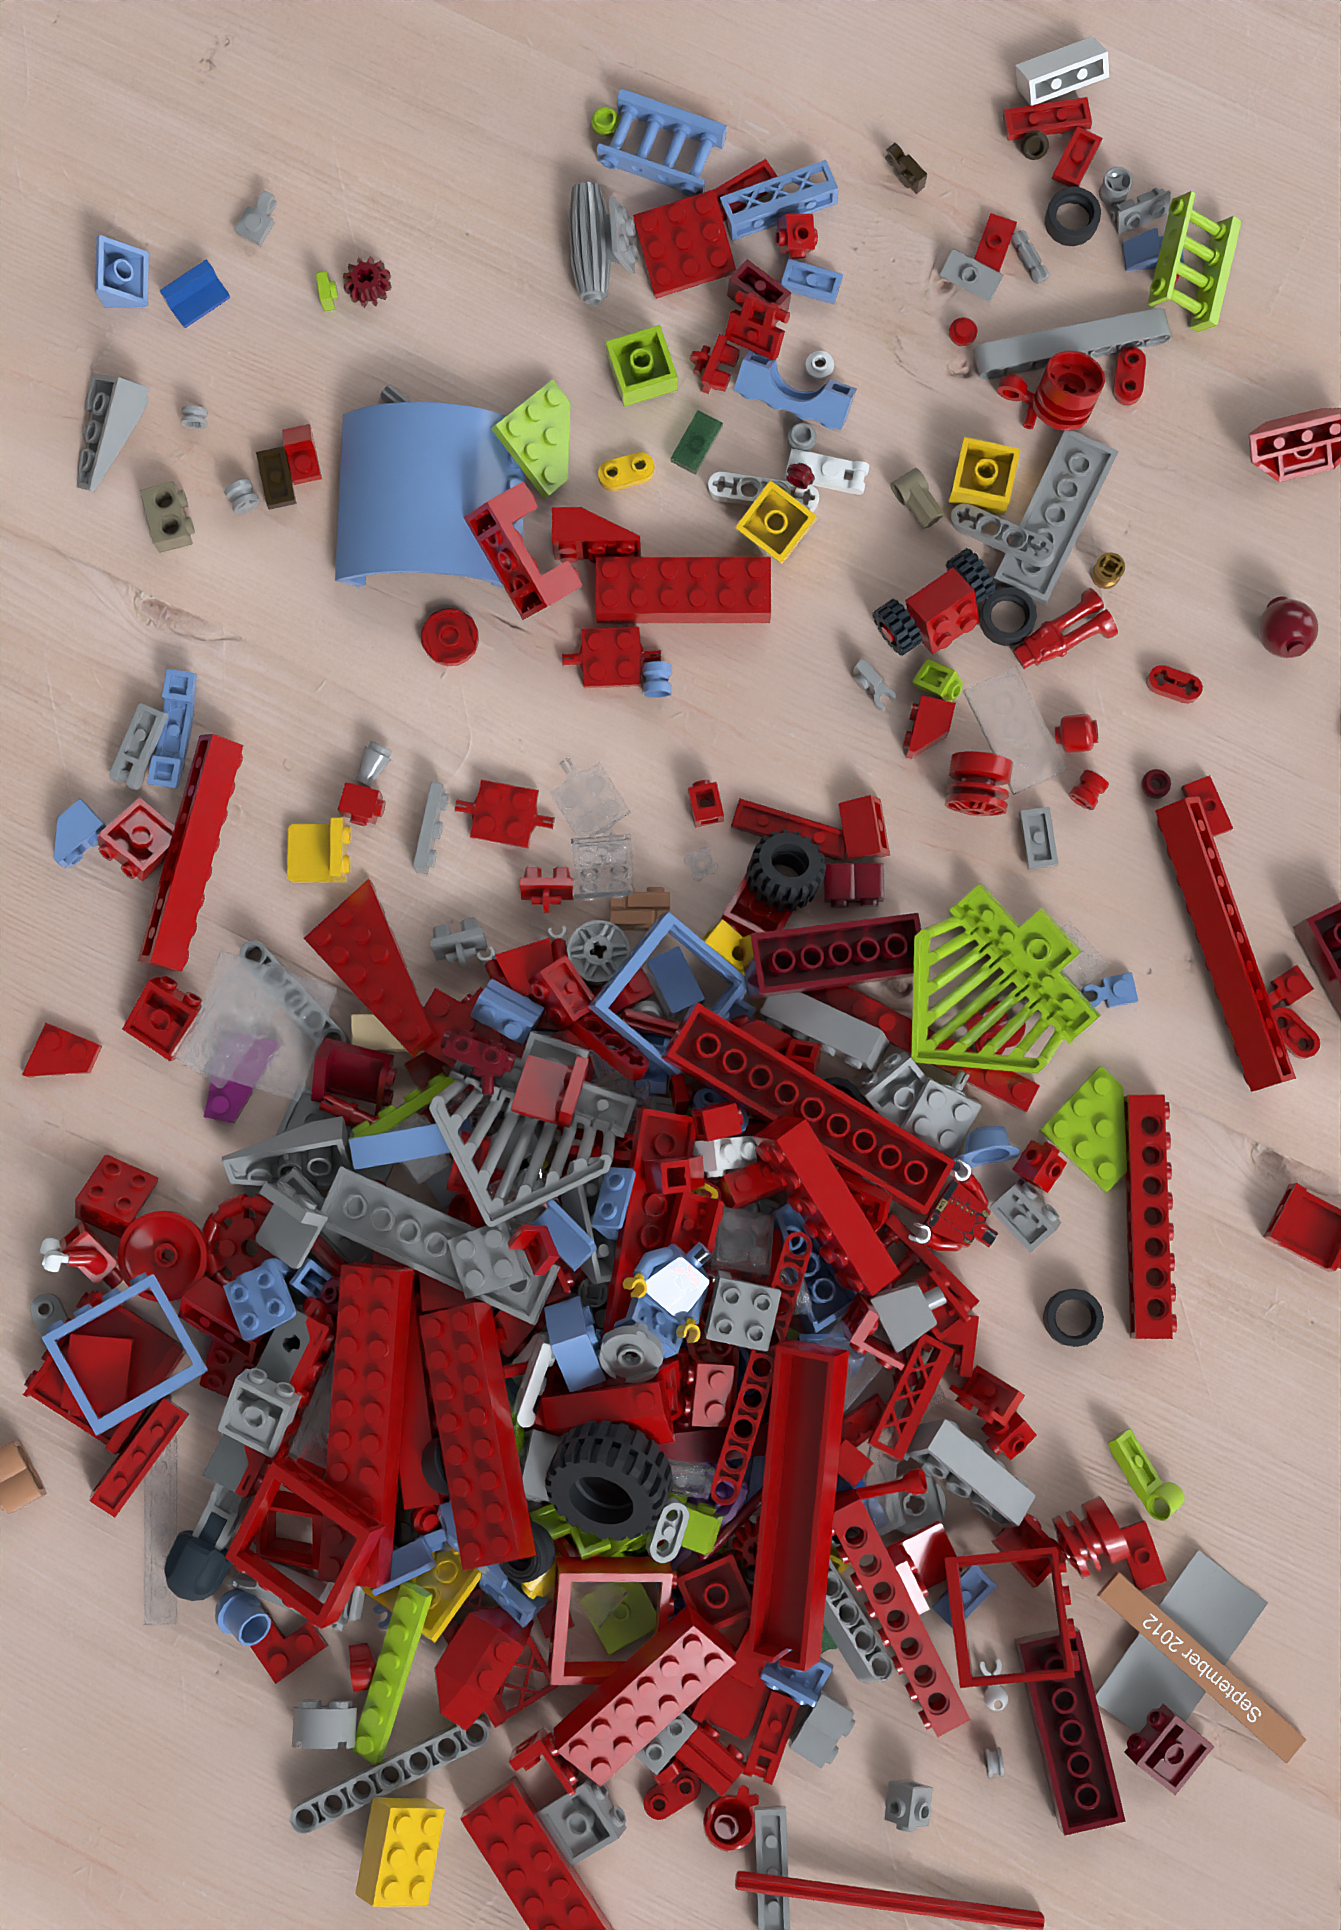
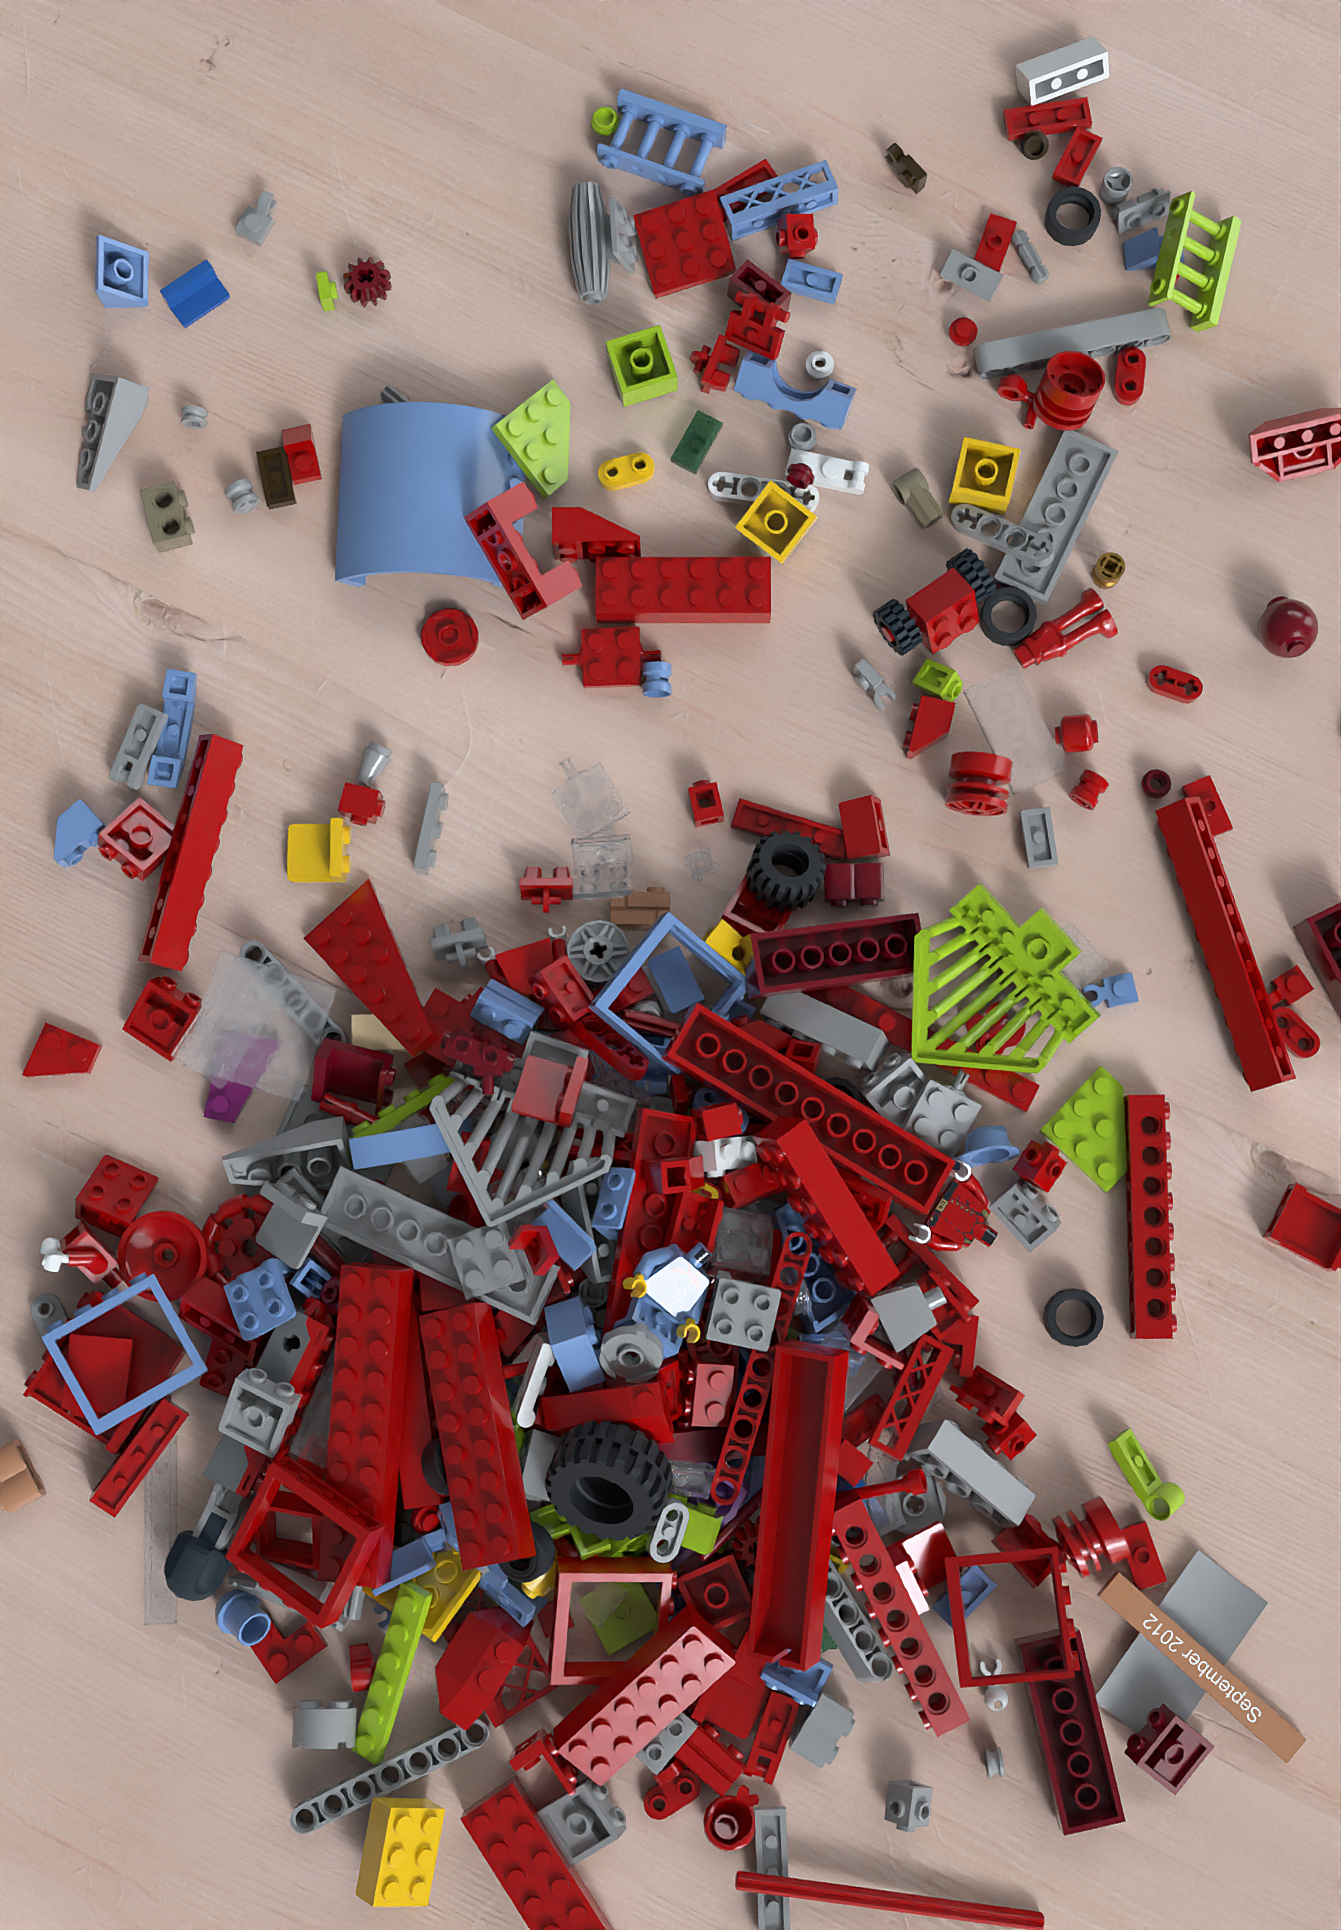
(504, 814): red plate -> none

